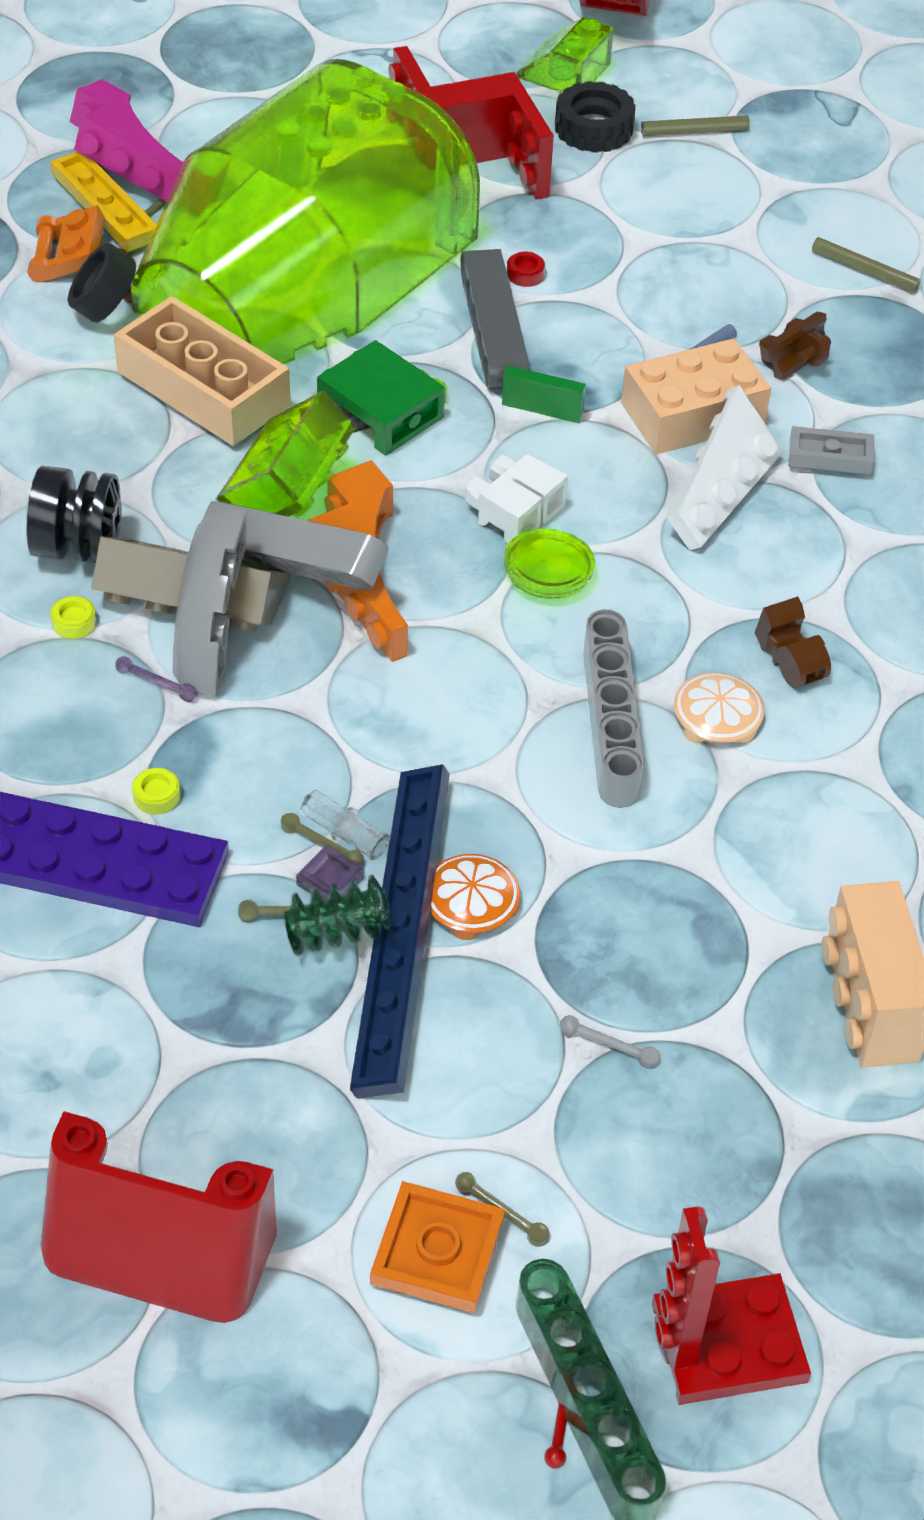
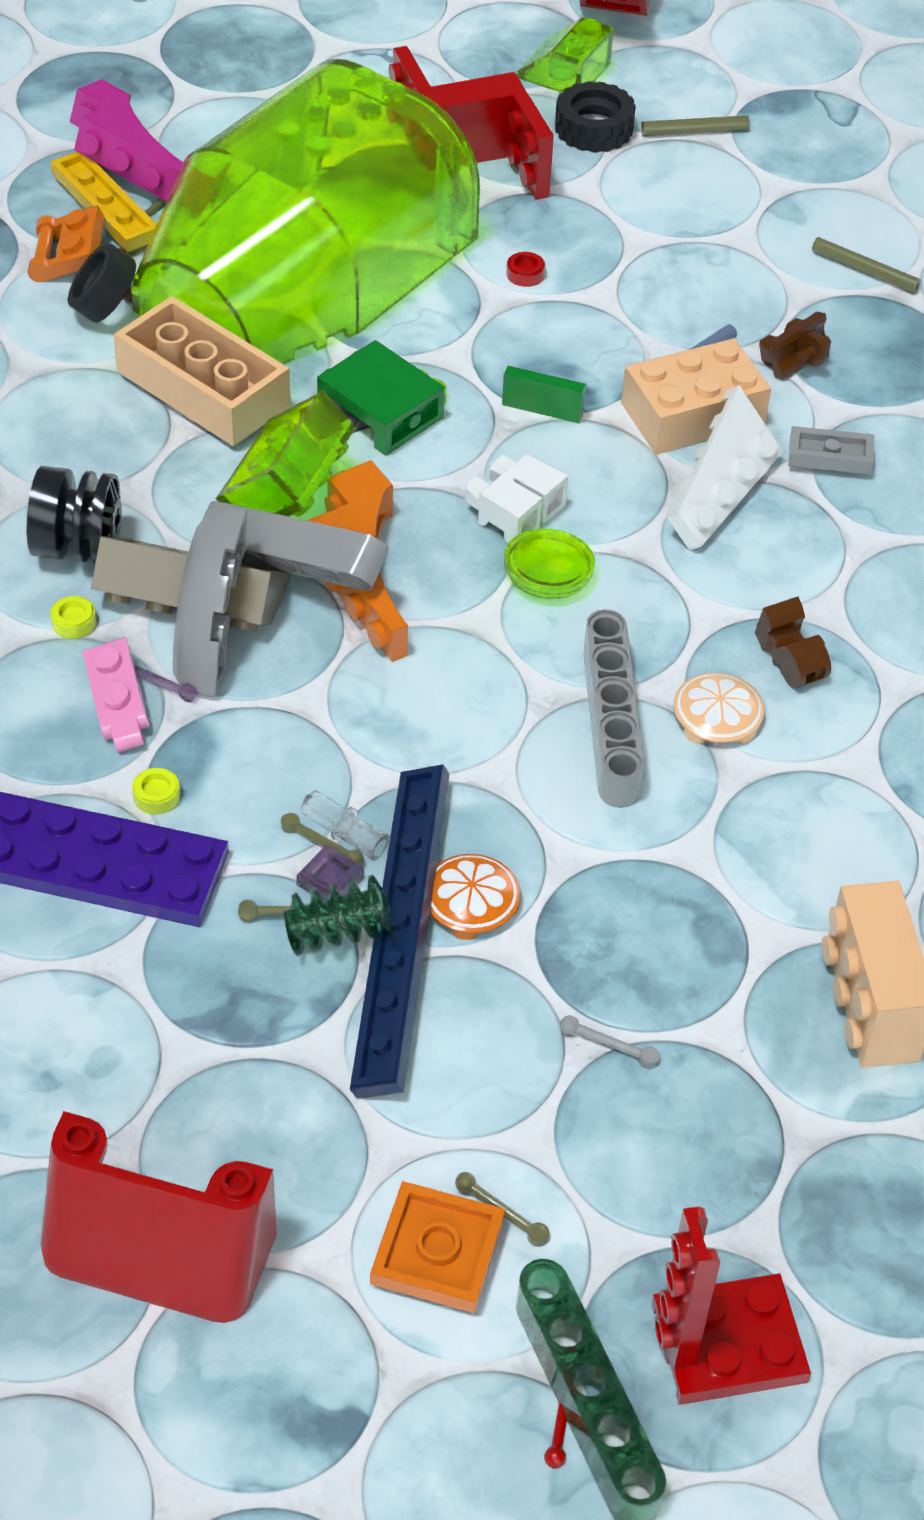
(117, 693): none -> bright pink hinge
(492, 314): dark grey beam -> none

